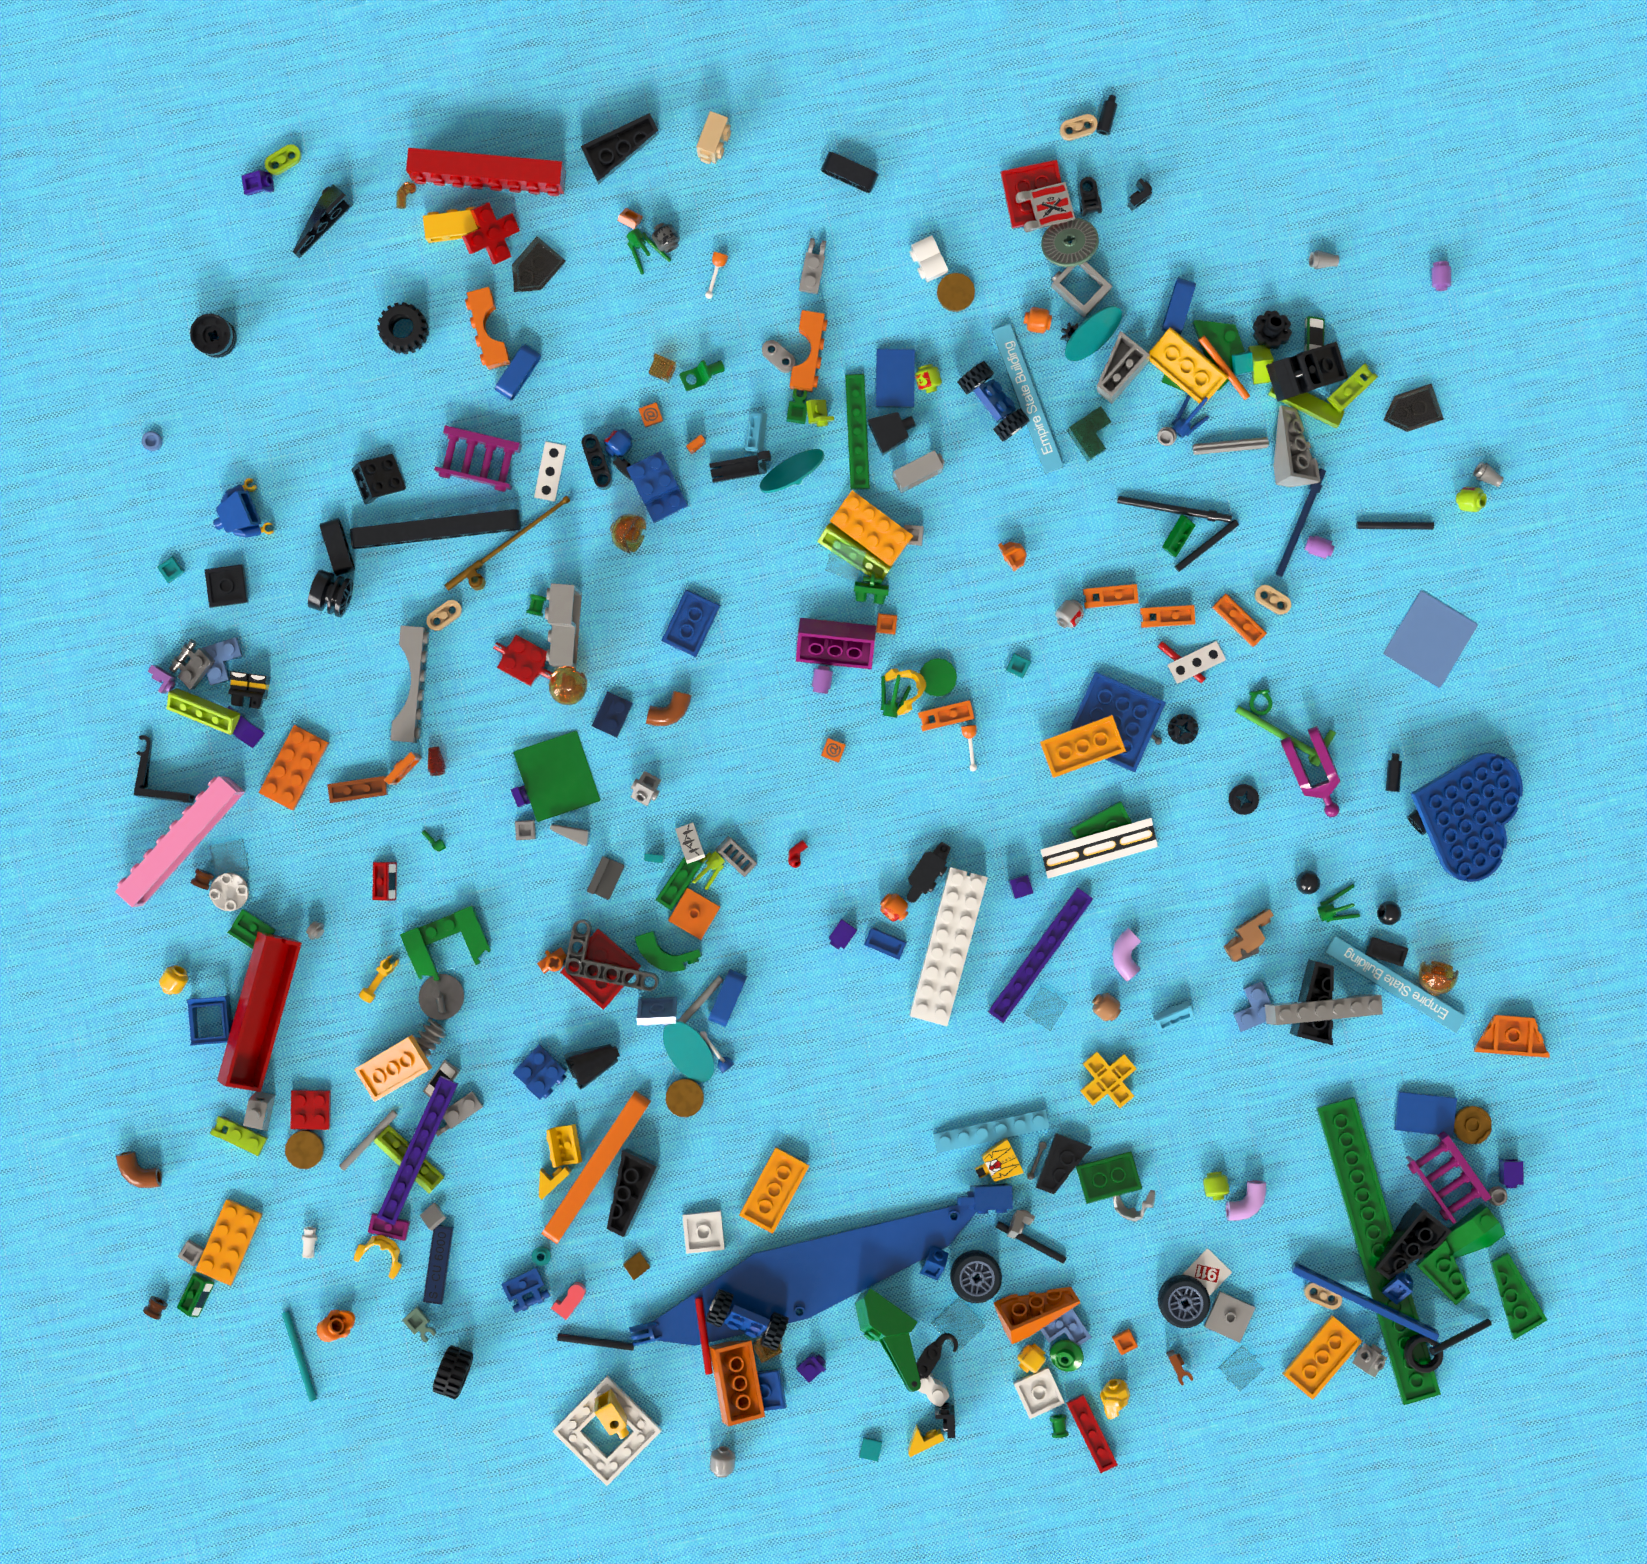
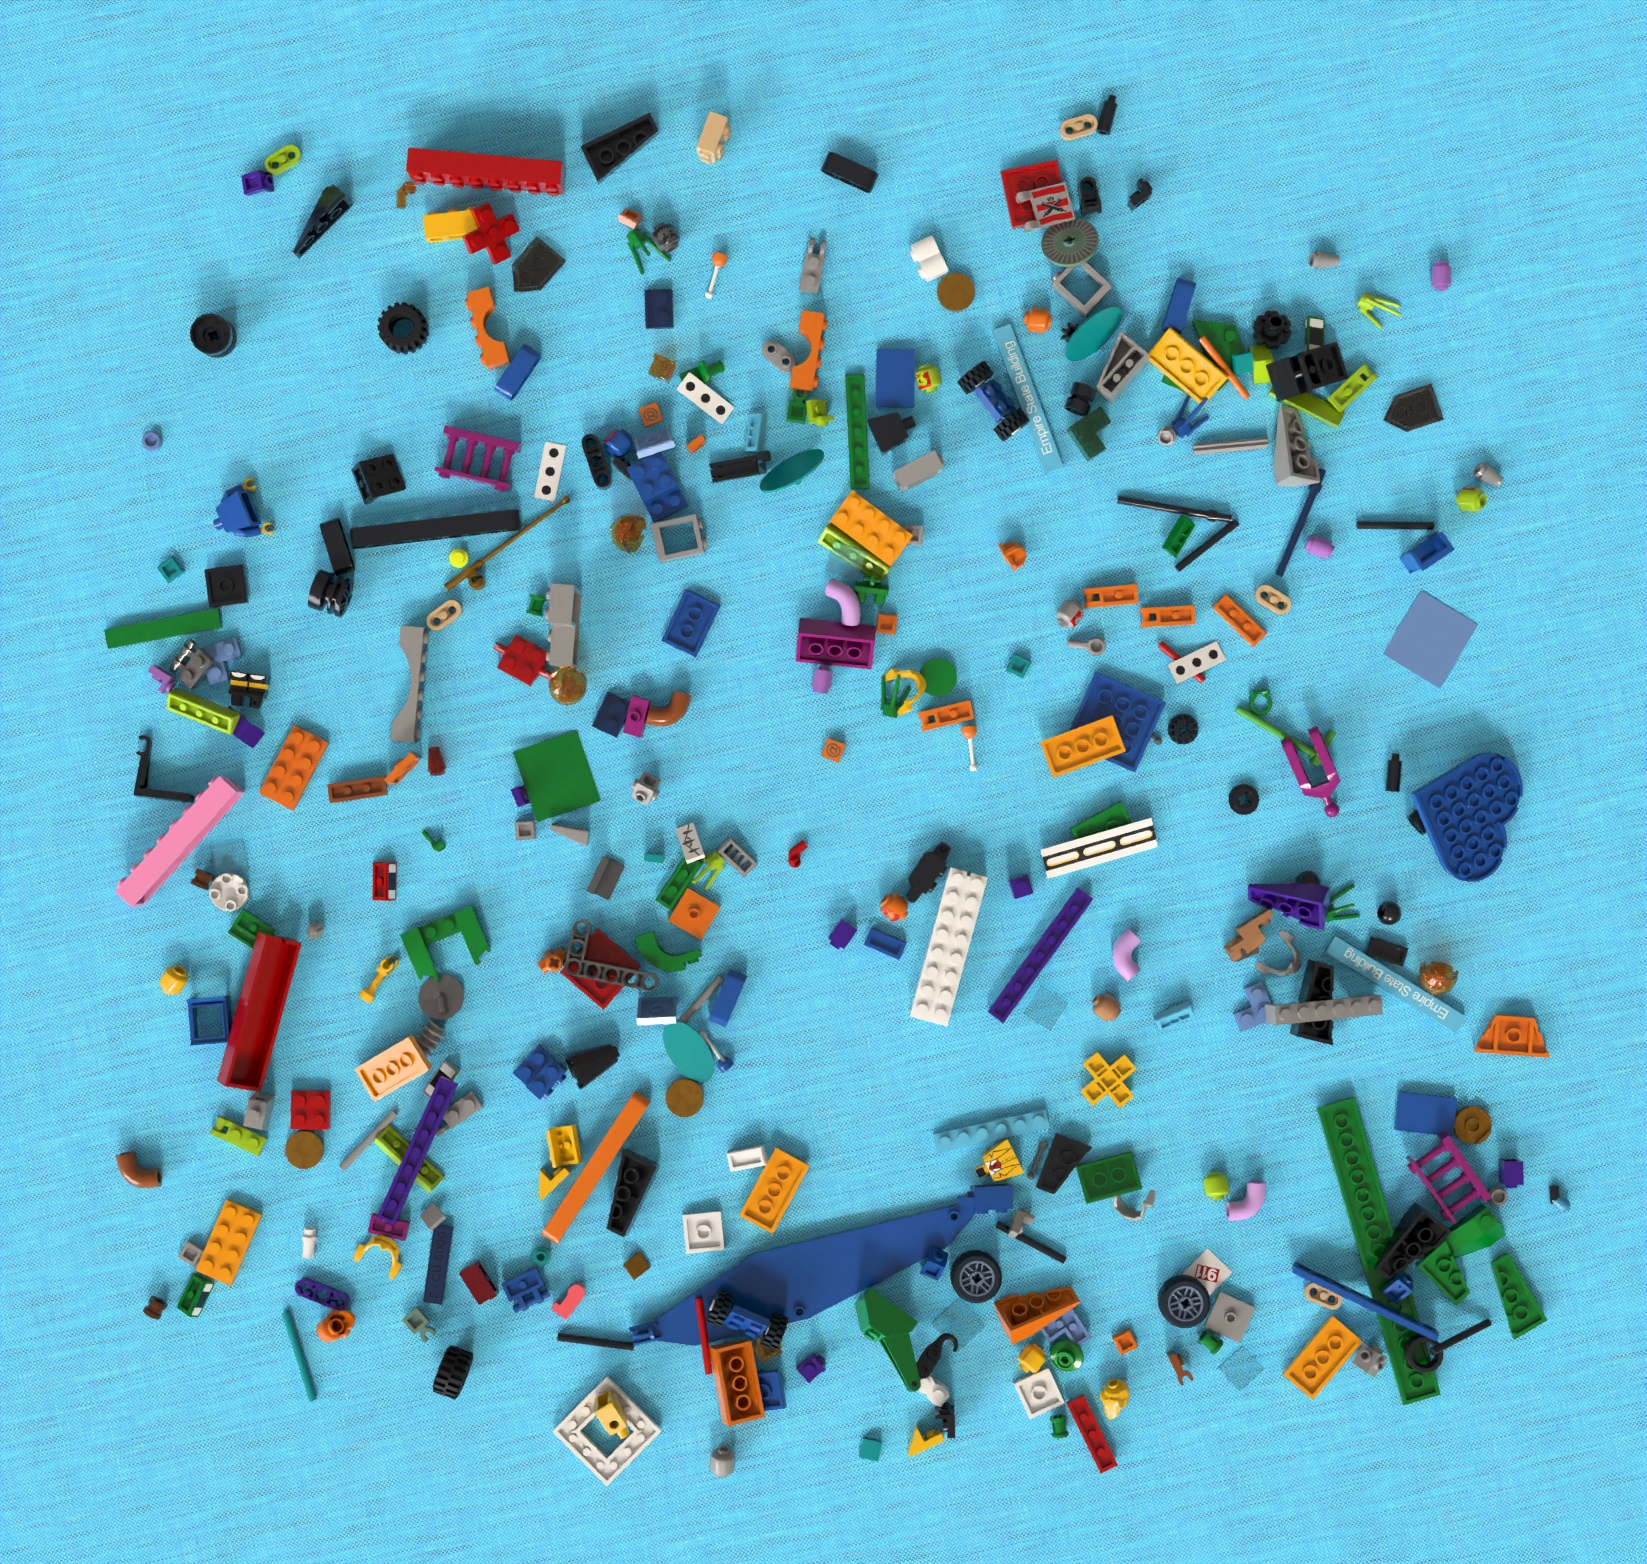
(163, 628): none -> green tile
(337, 1293): none -> dark purple beam
(458, 558): none -> neon yellow plate
(479, 1282): none -> dark red panel
(637, 716): none -> magenta plate
(653, 442): none -> light blue tile
(659, 309): none -> dark blue plate
(697, 523): none -> light grey window
(705, 398): none -> white sticker
(747, 1158): none -> white tile
(847, 599): none -> lavender cylinder
(1080, 399): none -> black wheel
(1095, 646): none -> light grey plate
(1210, 1341): none -> green bush
(1294, 966): none -> light grey helmet
(1299, 900): none -> dark purple wedge
(1368, 301): none -> lime plant
(1427, 552): none -> blue piece
(1558, 1202): none -> arm

